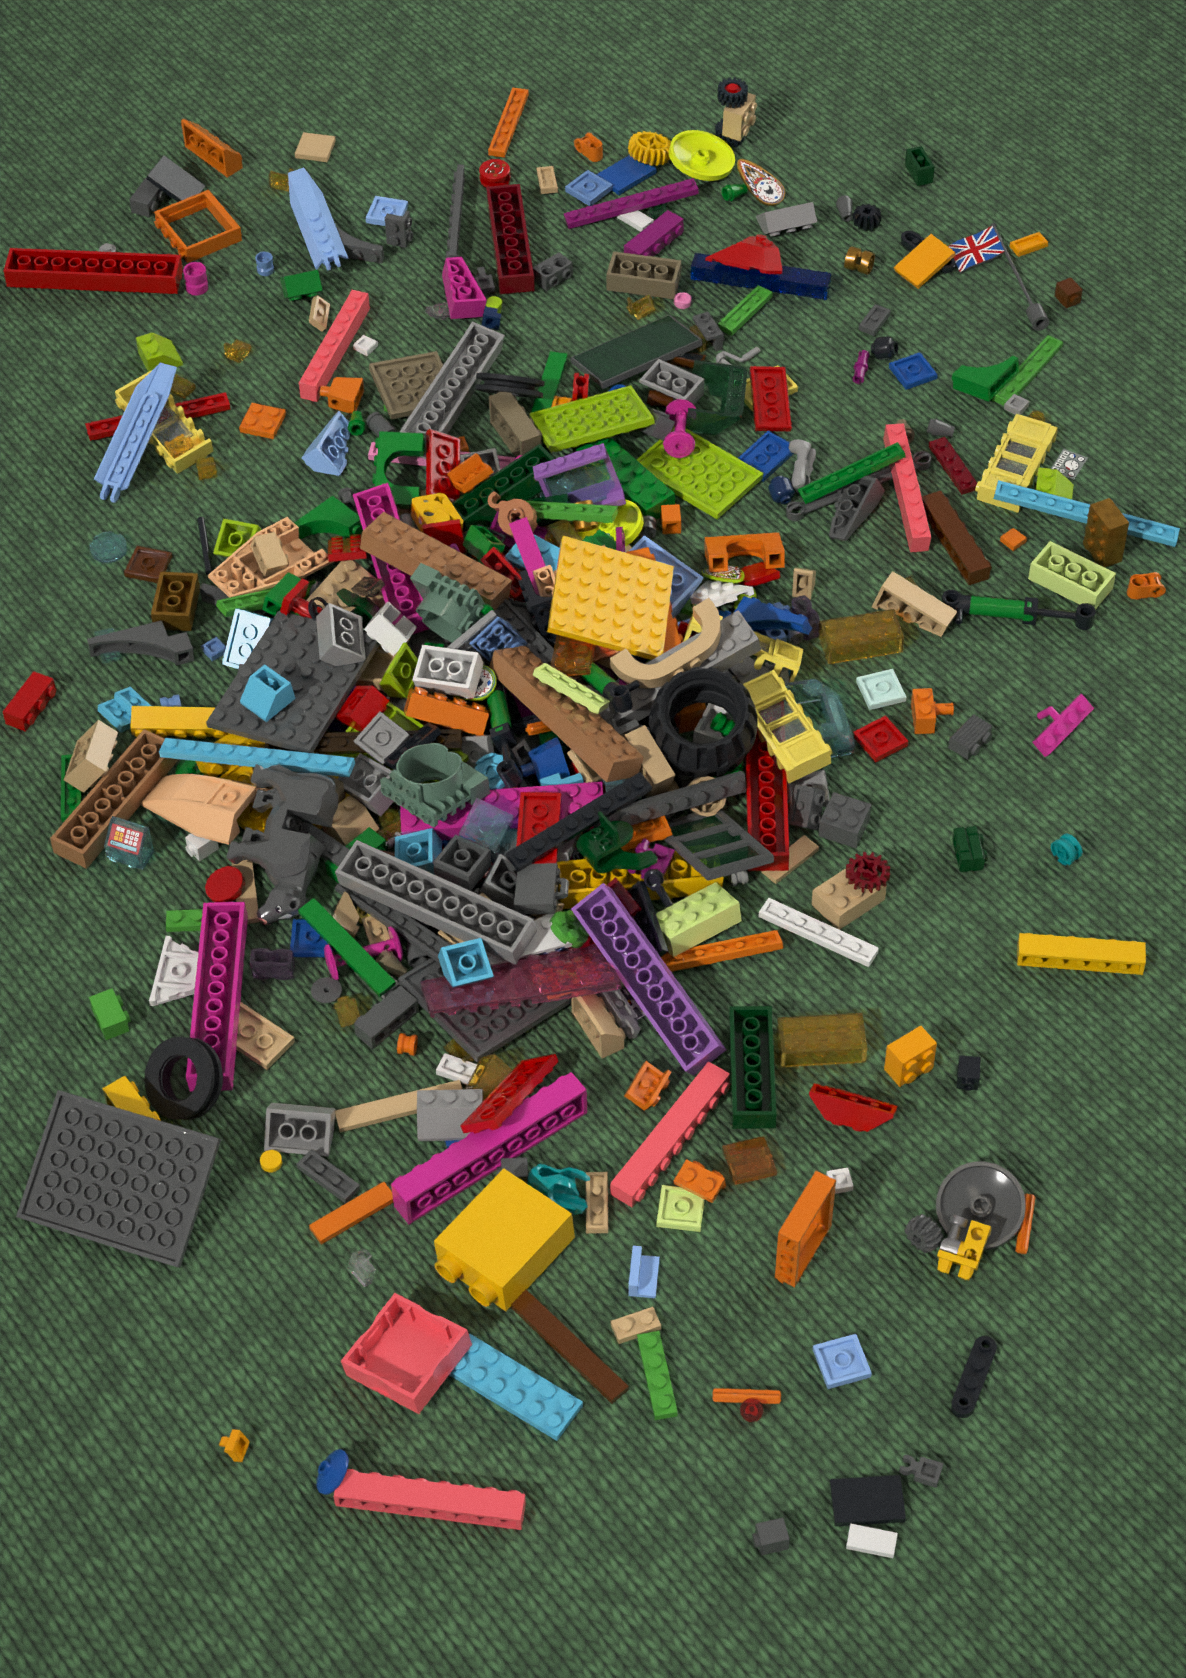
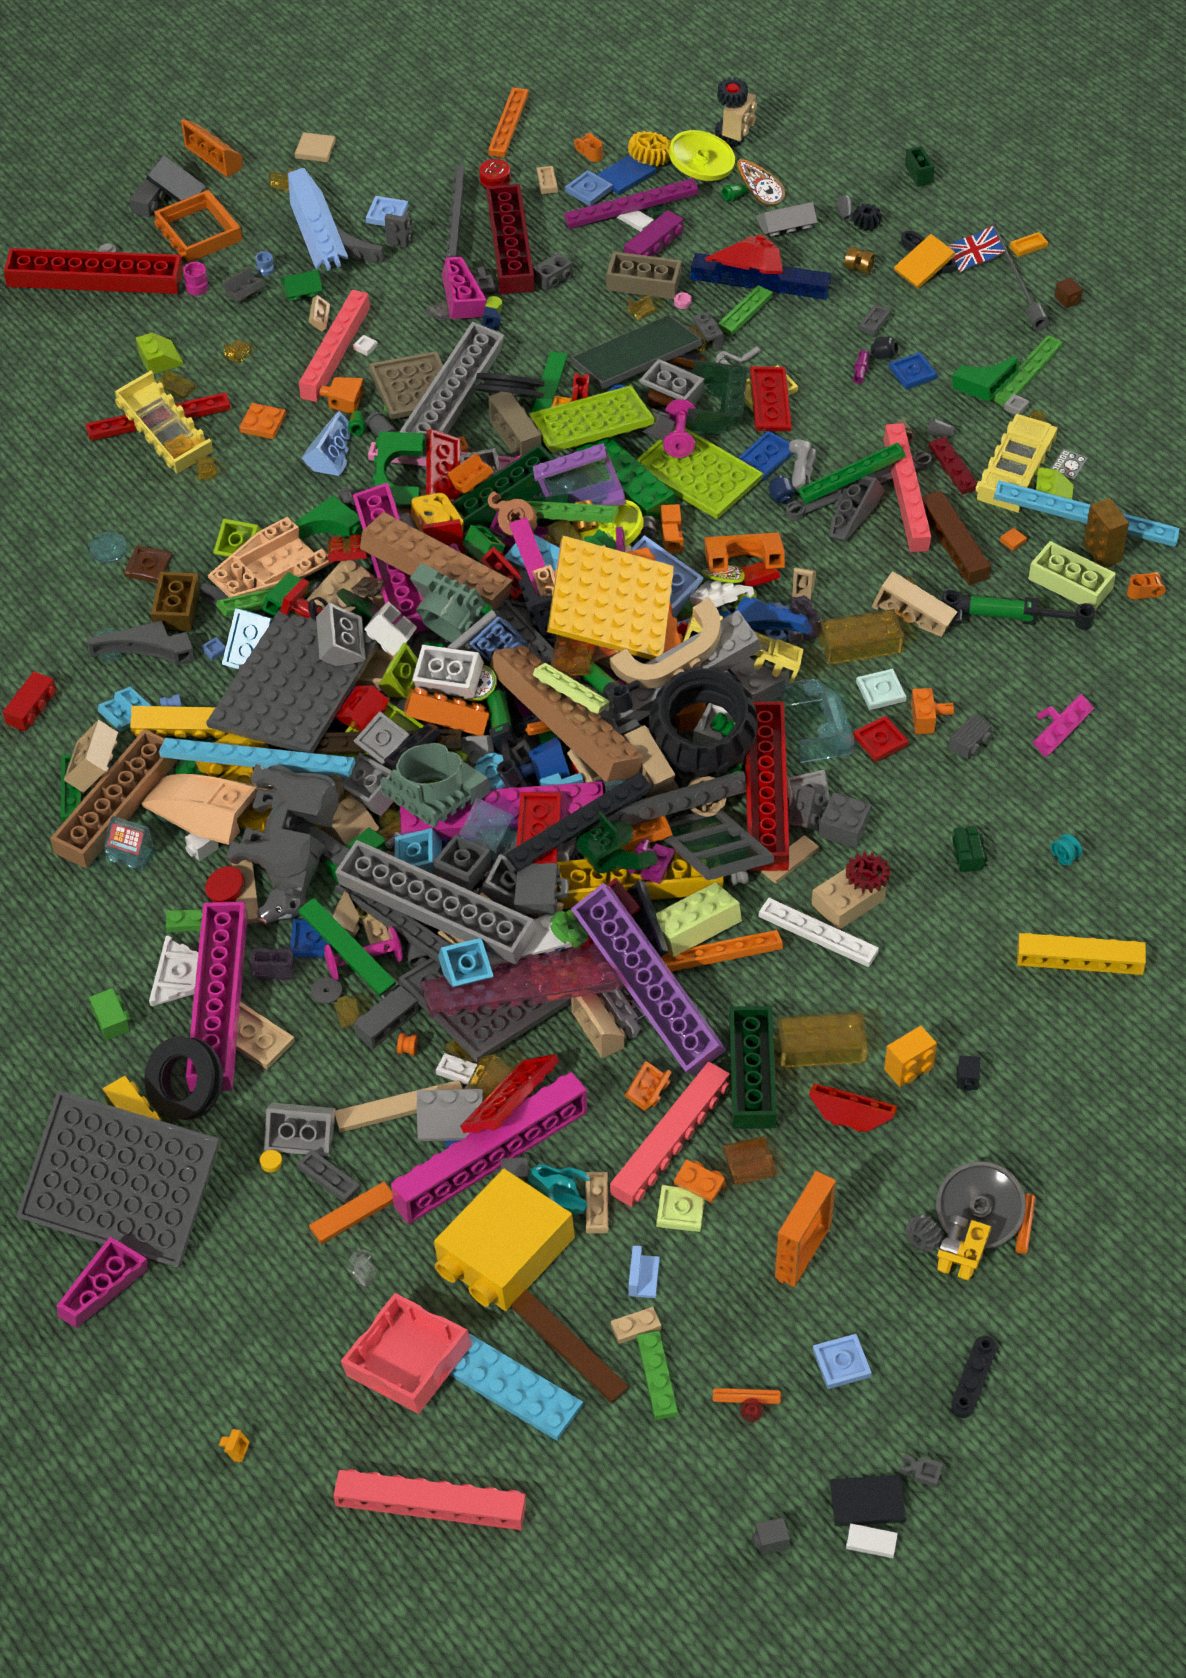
(102, 1280): none -> dark pink wedge
(134, 431): light blue hinge -> none
(205, 545): black bar -> none
(242, 285): none -> dark grey bracket
(267, 693): medium azure slope -> none
(269, 554): tan brick -> none
(332, 1471): blue dish -> none
(391, 964): dark tan cone -> none
(654, 880): black plate -> none
(672, 538): none -> orange brick
(786, 728): light yellow window -> none
(842, 1178): white plate -> none

